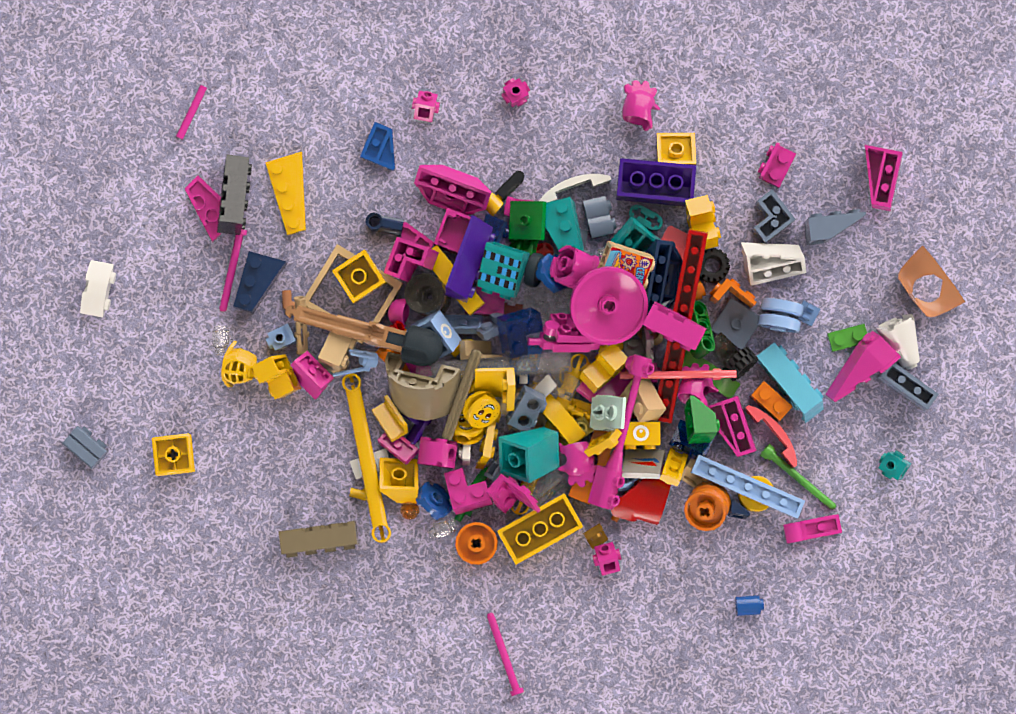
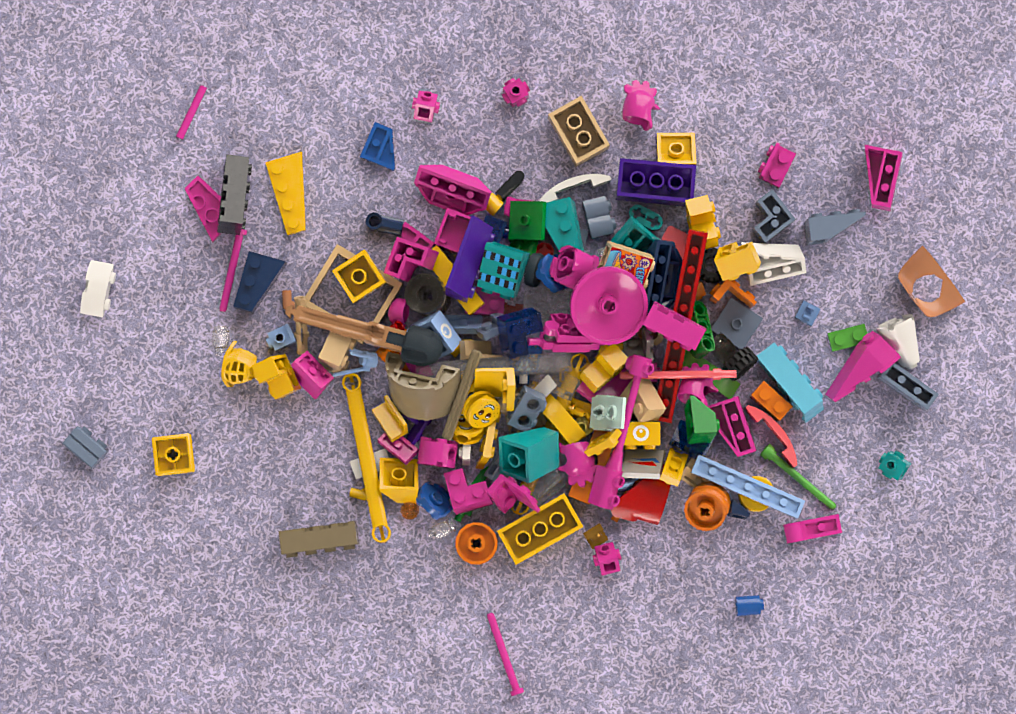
(578, 131): none -> tan brick
(736, 260): none -> yellow brick
(780, 316): light blue wheel -> none

